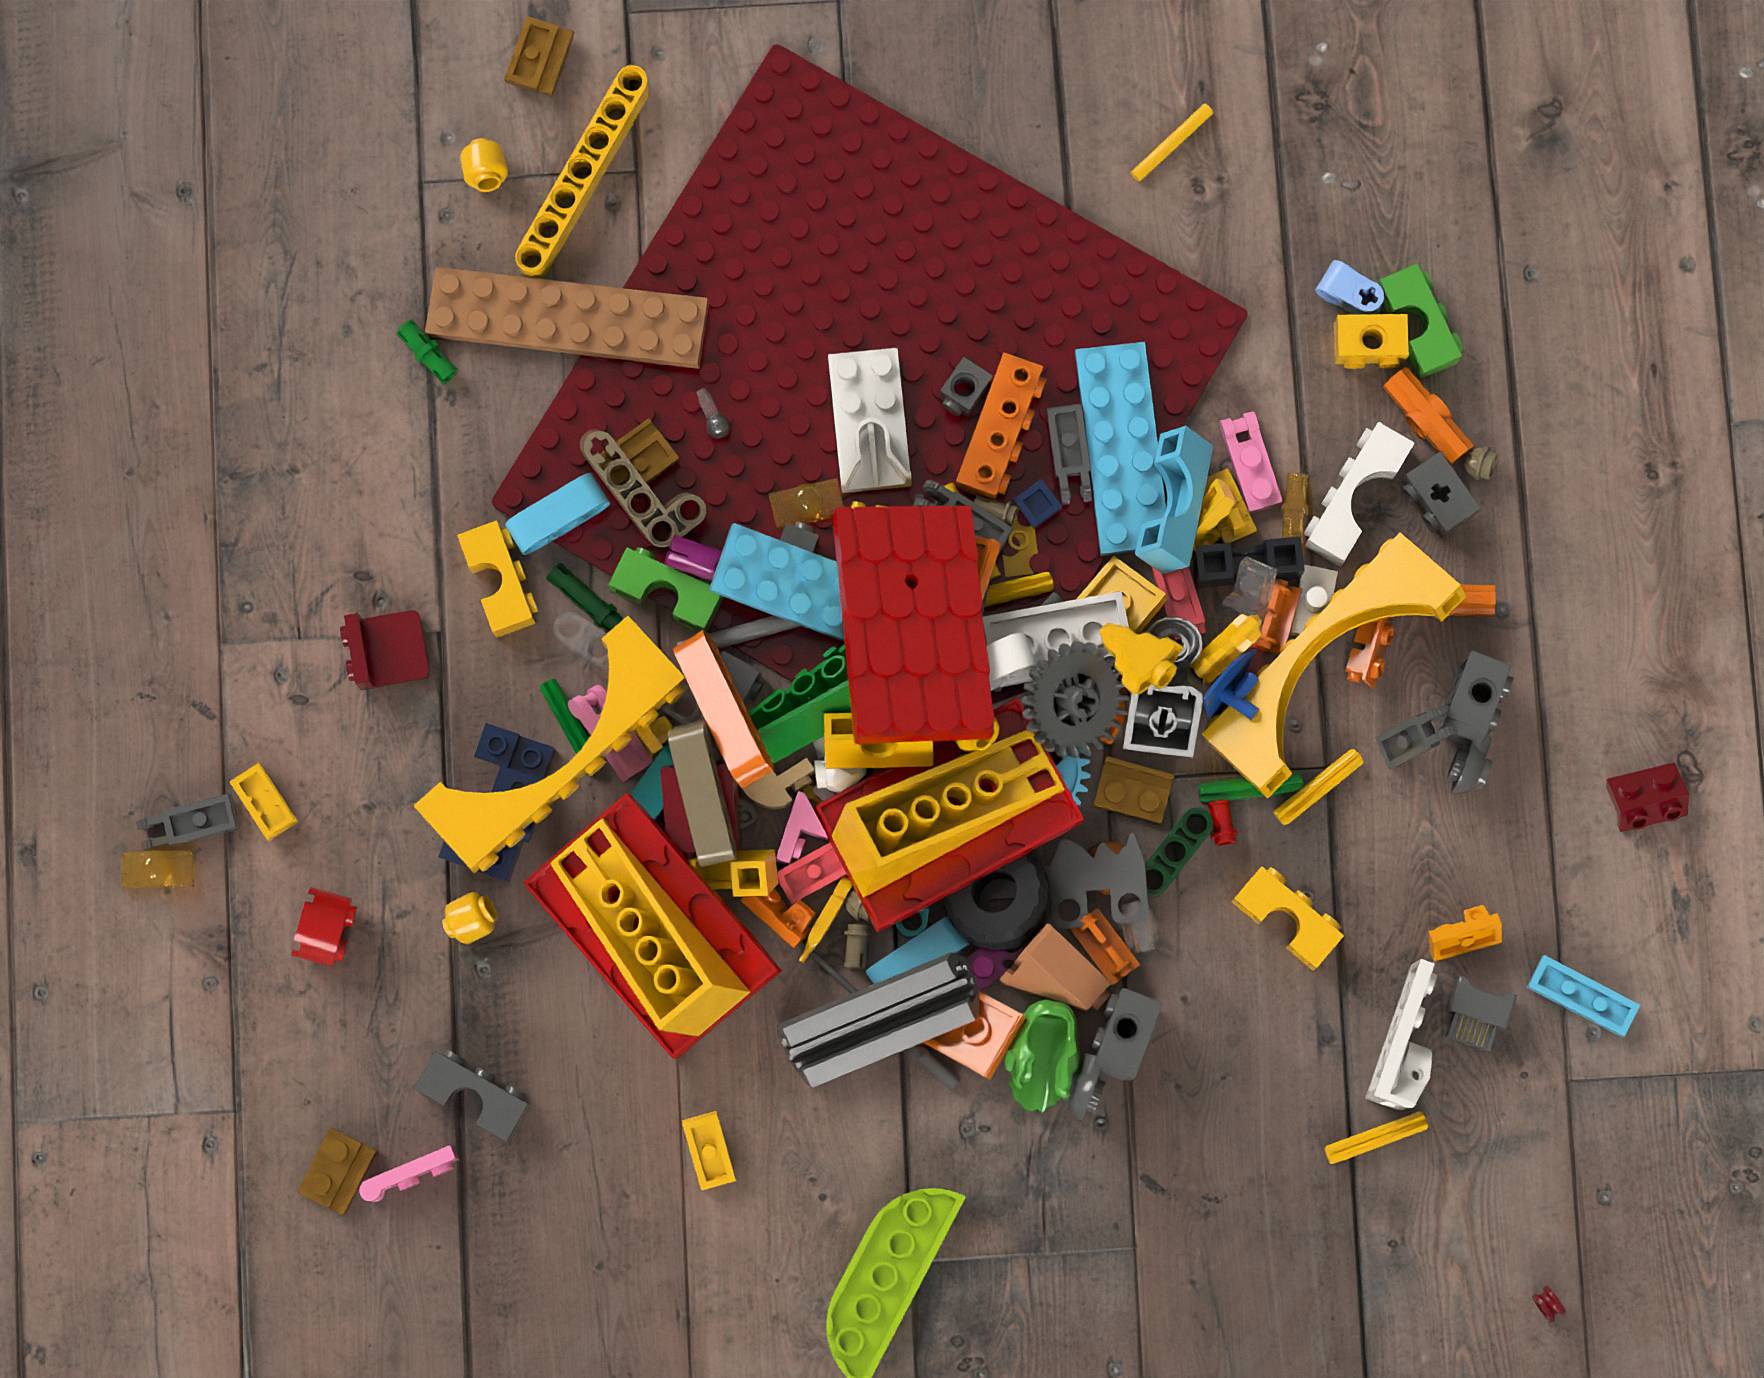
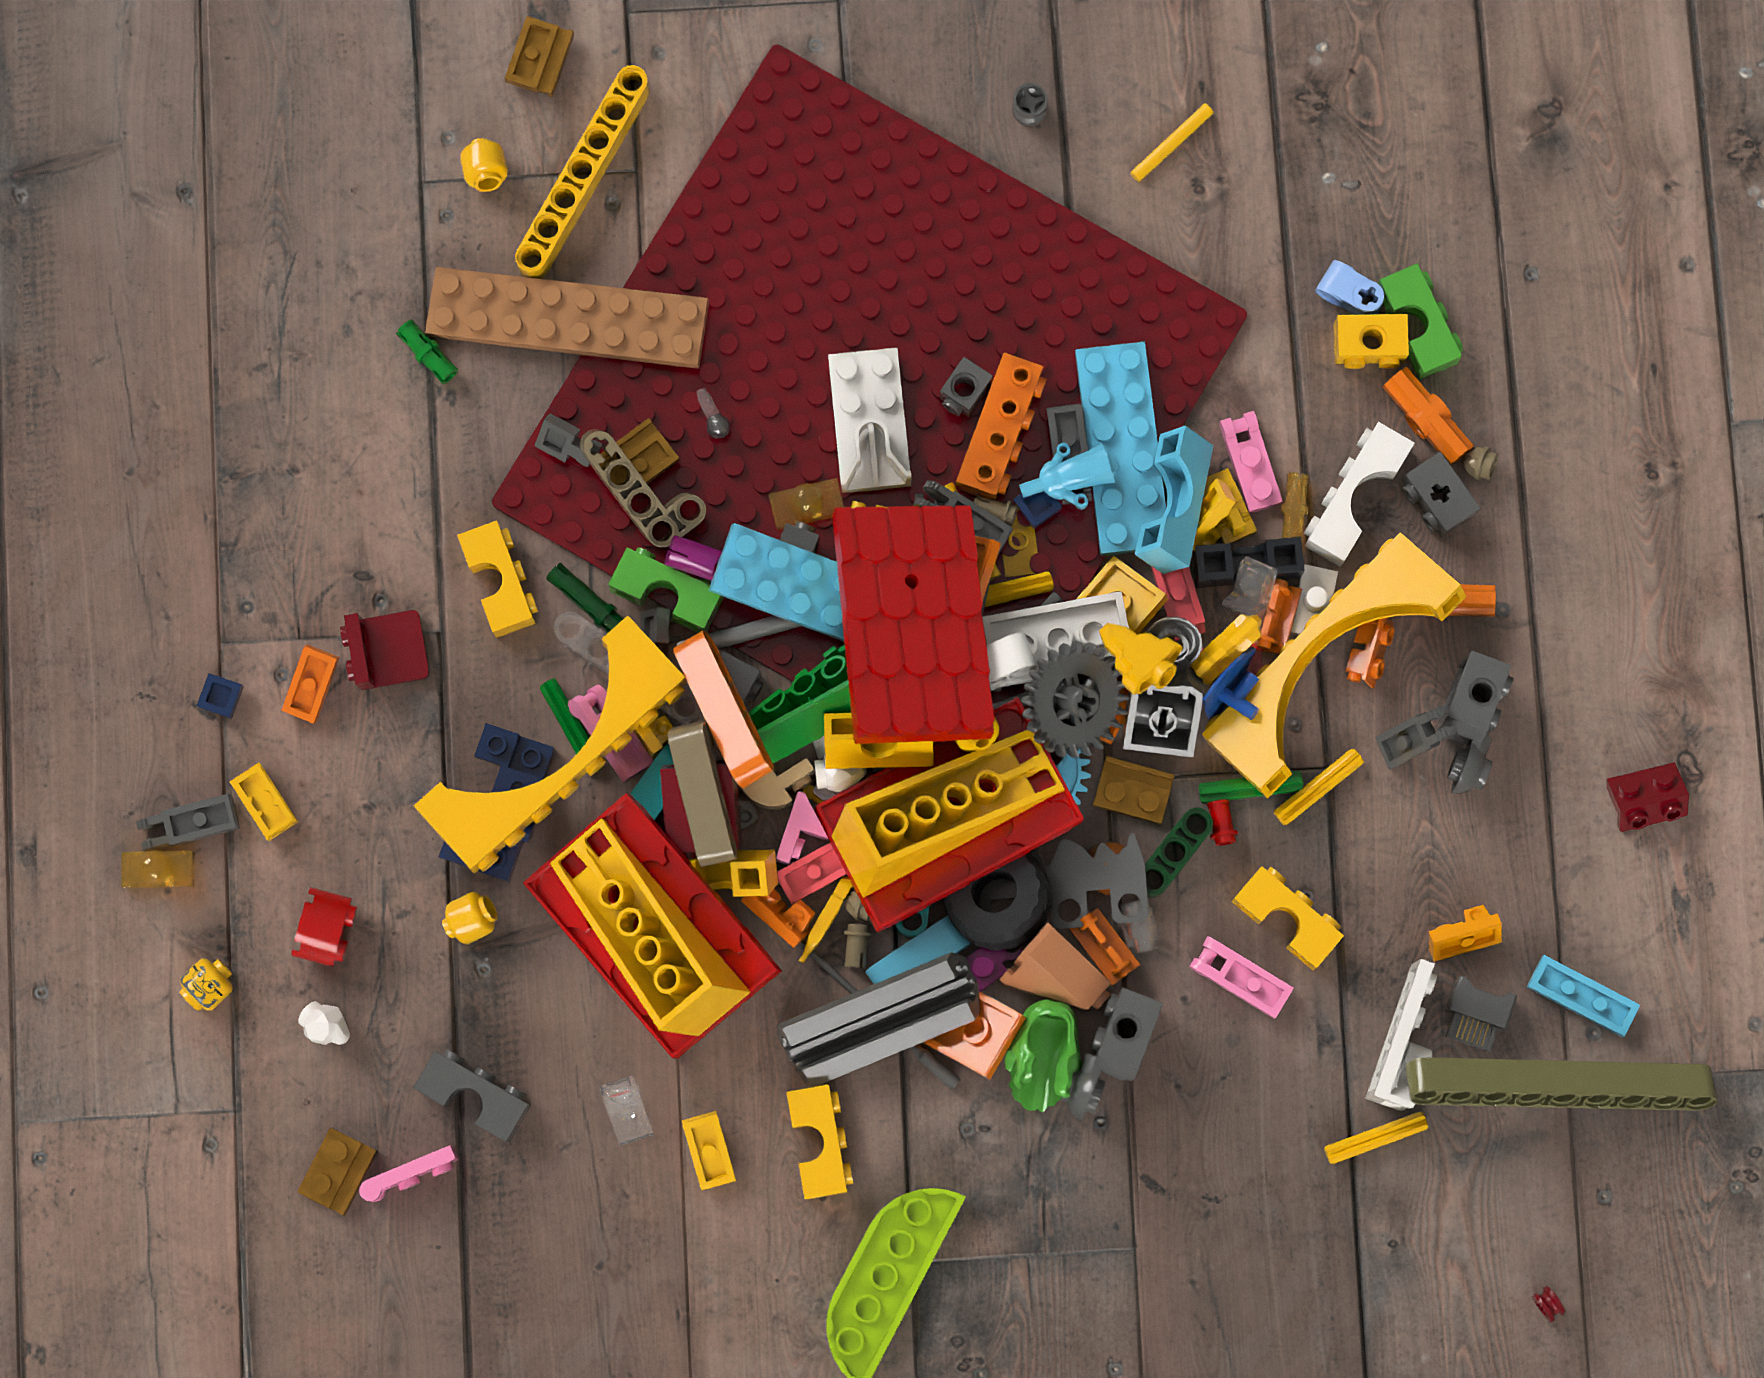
(206, 984): none -> yellow head
(220, 696): none -> dark blue plate
(310, 683): none -> orange hinge
(324, 1024): none -> white rock
(557, 513): medium azure beam -> none
(561, 440): none -> dark grey plate
(626, 1110): none -> clear slope
(656, 626): none -> dark grey tile
(816, 1109): none -> yellow arch
(1029, 96): none -> dark grey wheel
(1081, 471): none -> medium azure piece
(1242, 978): none -> bright pink plate
(1560, 1084): none -> olive beam

